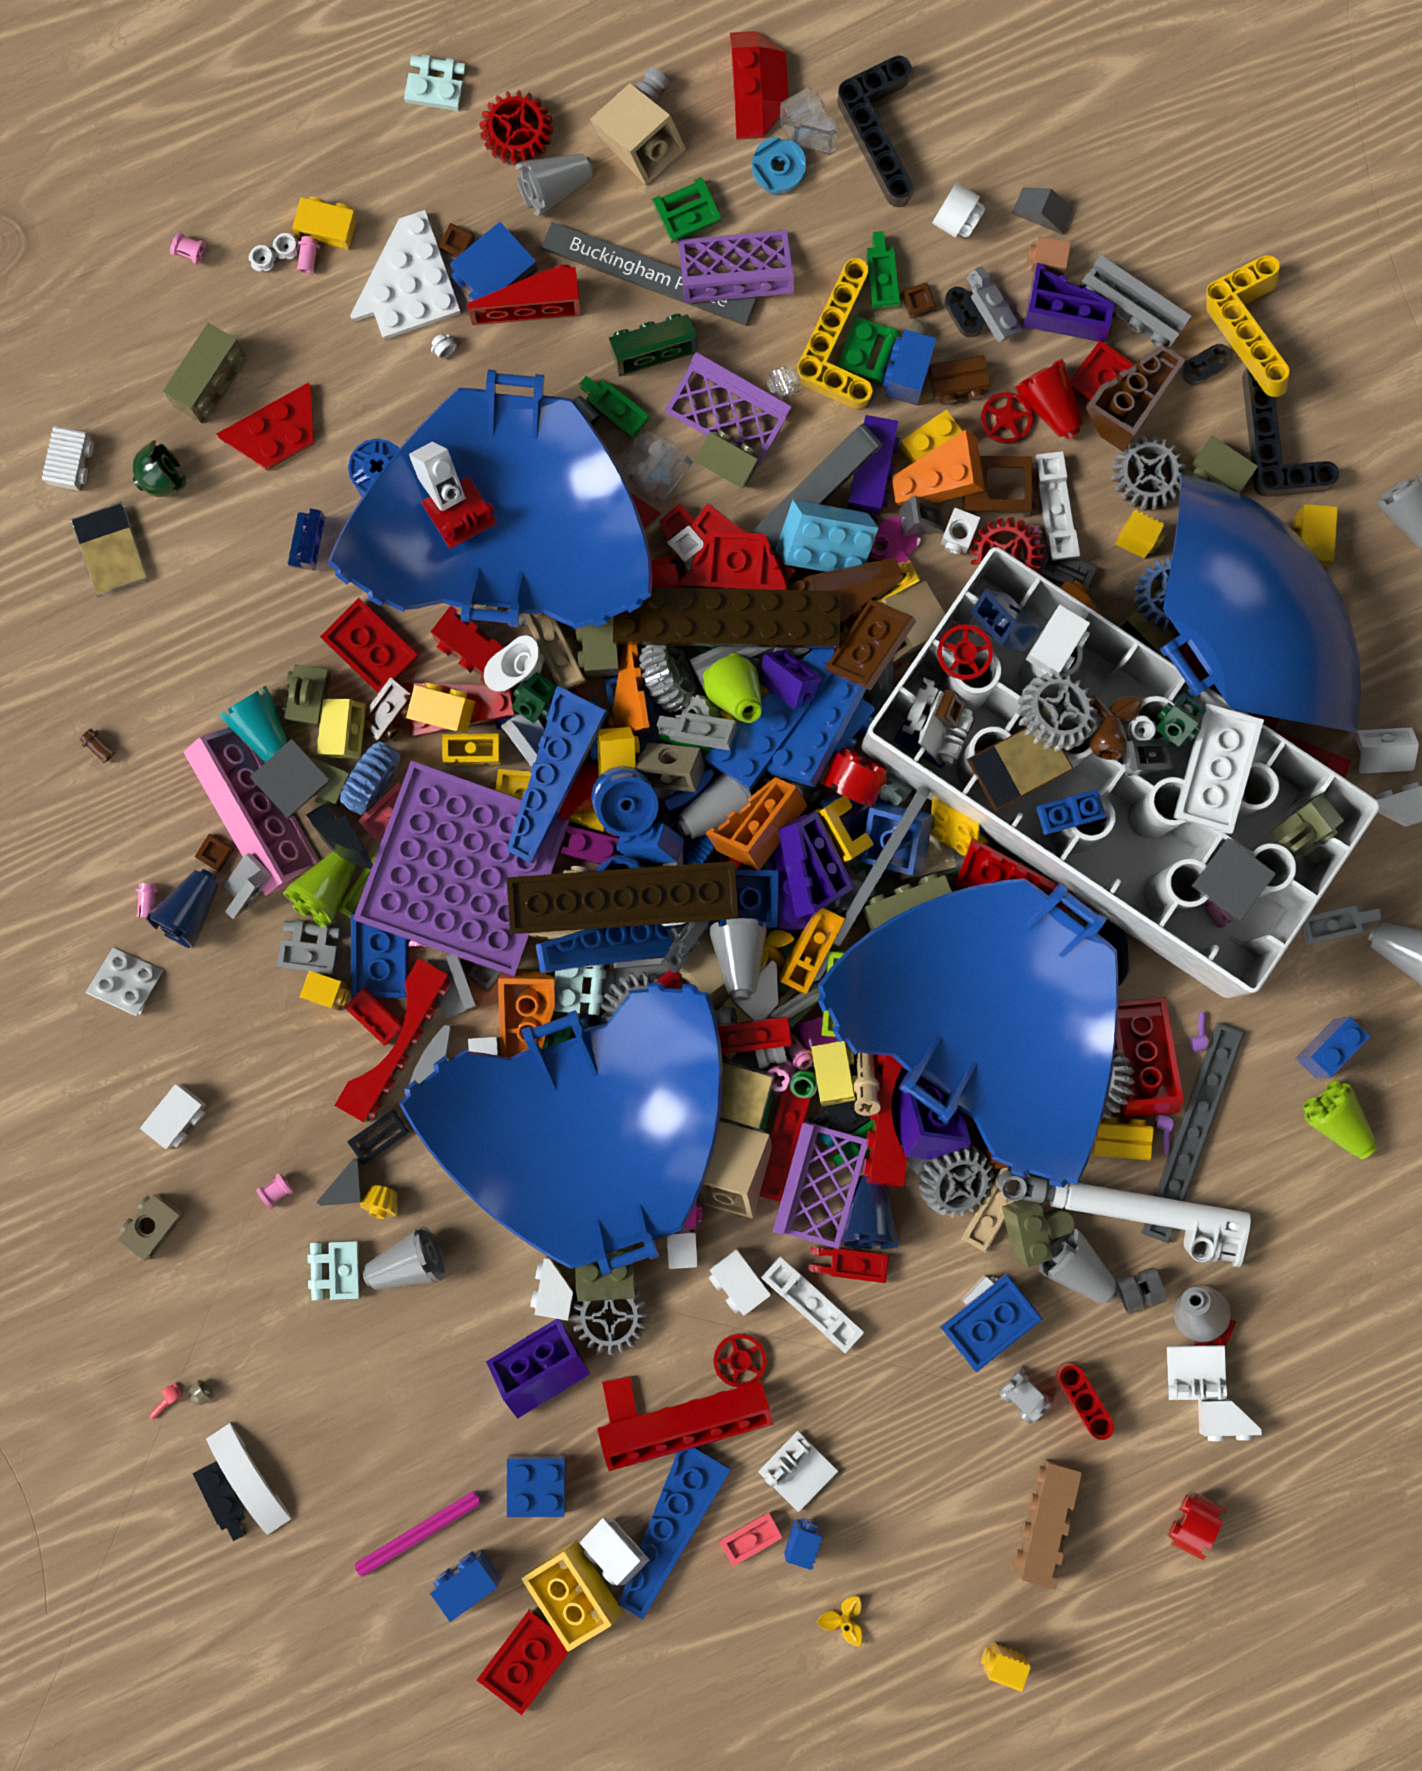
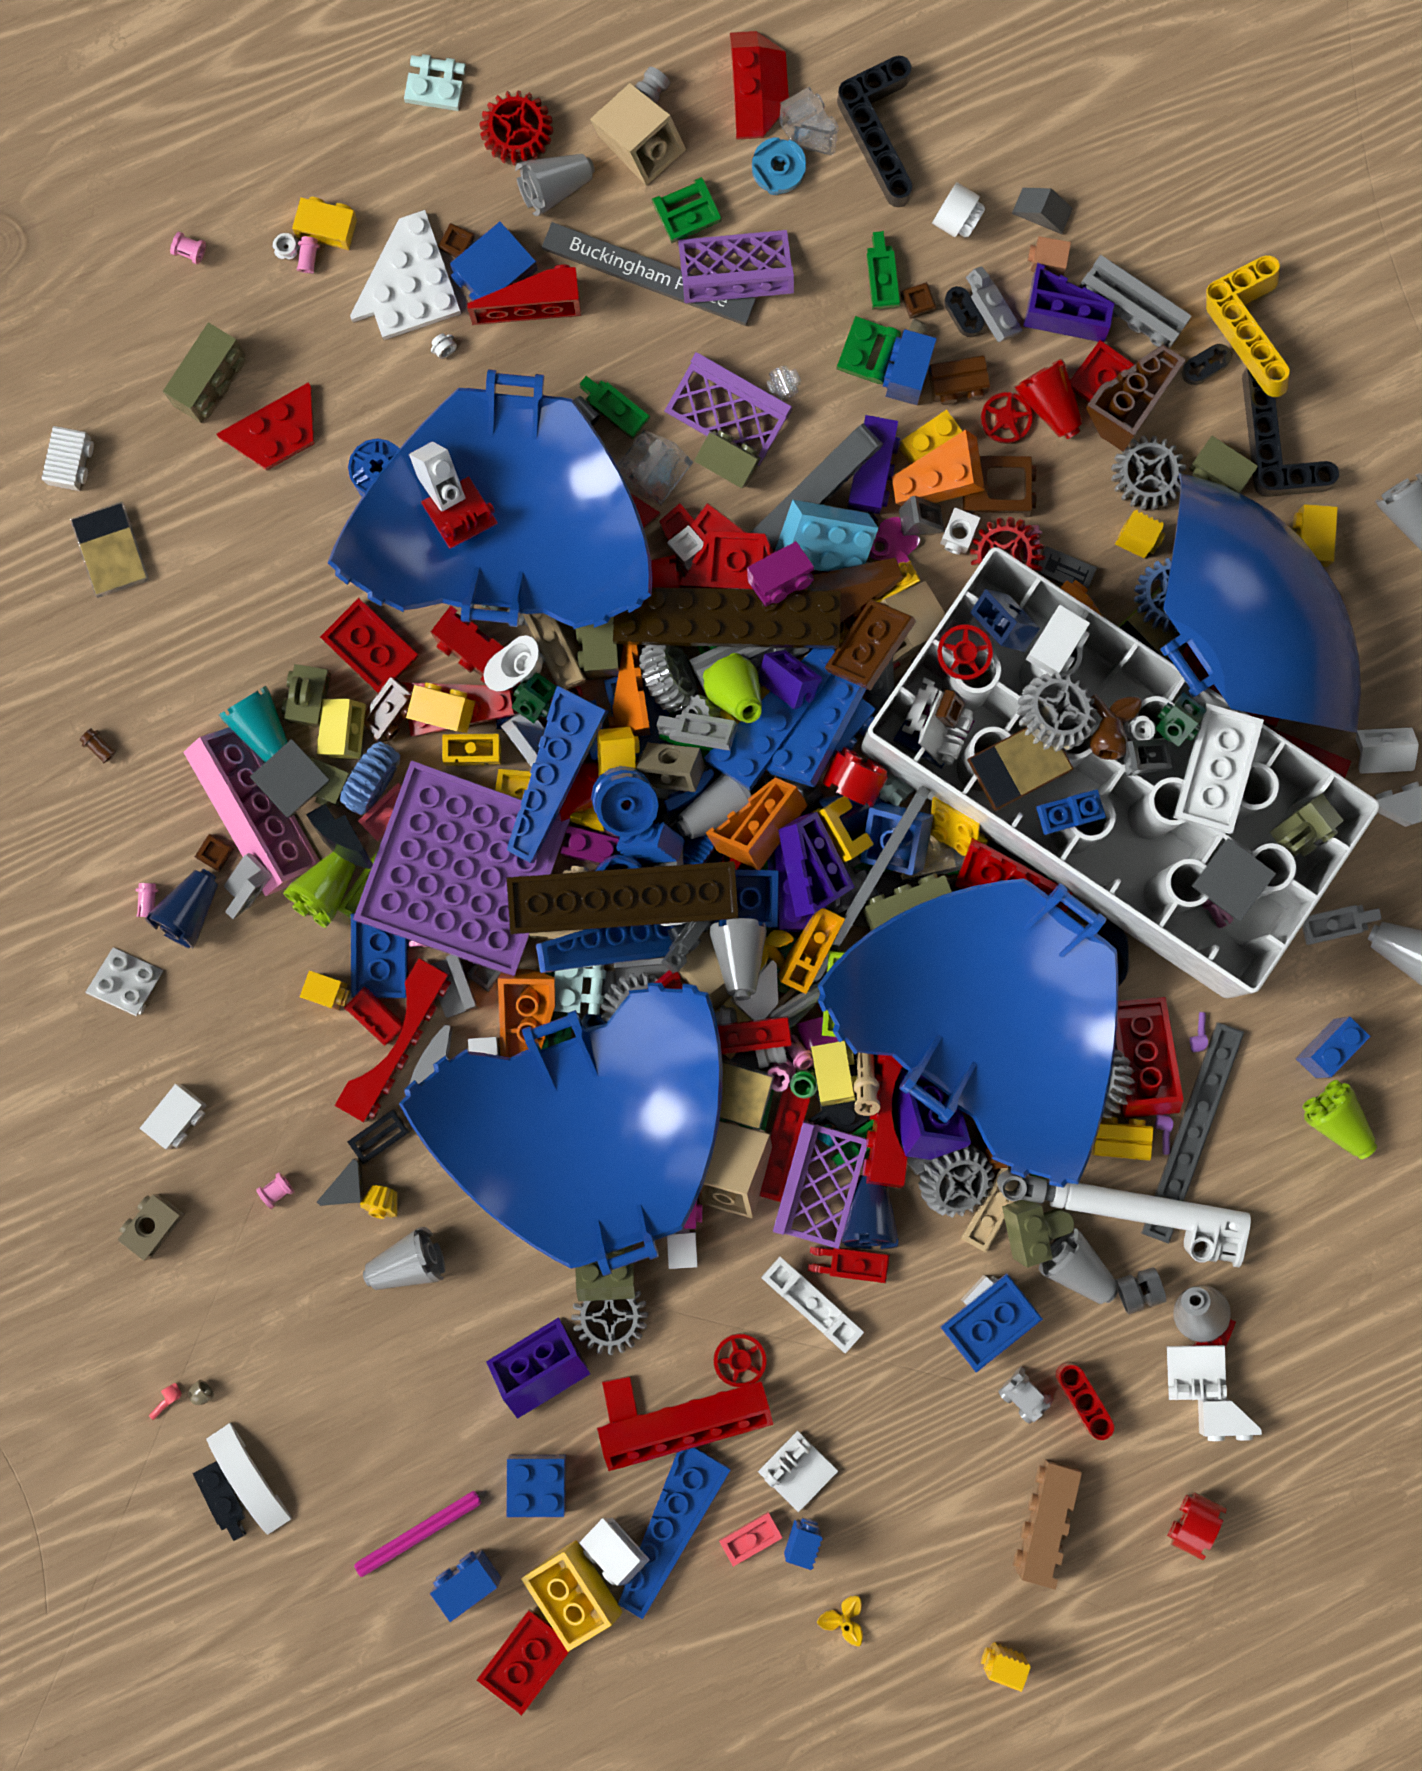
(156, 471): dark green cylinder -> none
(262, 251): white plate -> none
(307, 540): clear blue bracket -> none
(308, 956): light grey plate -> none
(343, 1270): light aqua plate -> none
(554, 1292): white slope -> none
(653, 344): dark green slope -> none
(739, 1283): white piece -> none
(780, 574): none -> magenta brick
(831, 336): yellow beam -> none
(1056, 506): white slope -> none

